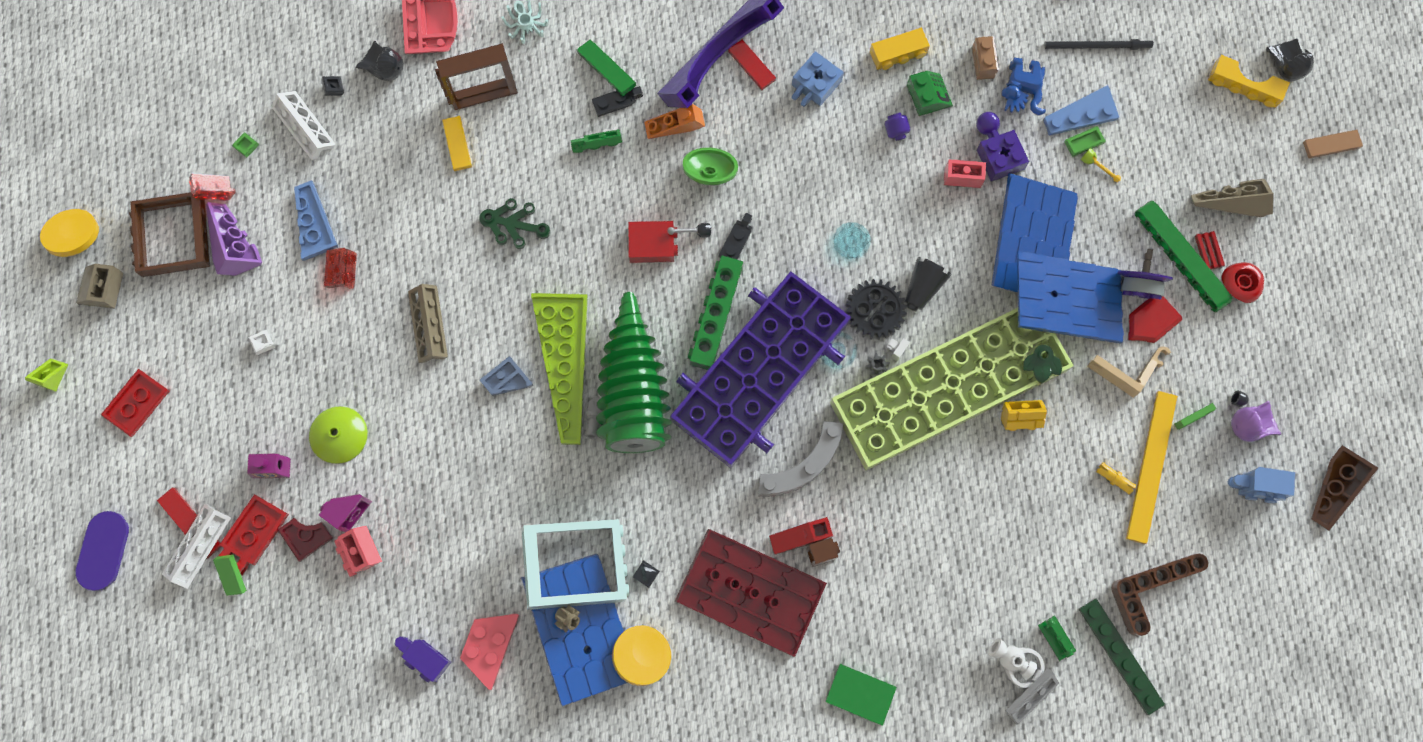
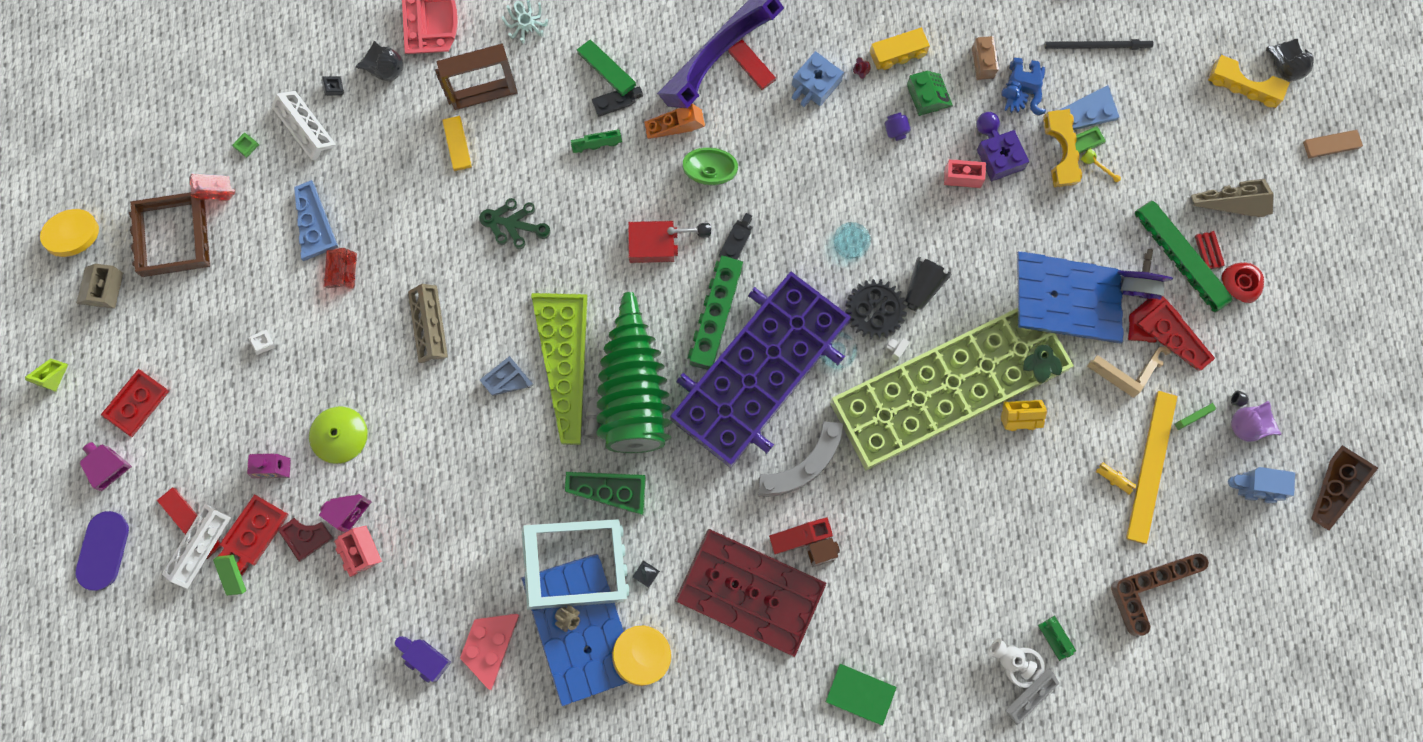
(102, 465): none -> magenta torso
(228, 244): medium lavender wedge -> none
(615, 490): none -> green wedge
(861, 68): none -> dark red plate
(875, 360): dark grey gear -> none
(1035, 221): blue piece -> none
(1059, 125): none -> yellow arch
(1121, 657): dark green plate -> none
(1175, 334): none -> red wing

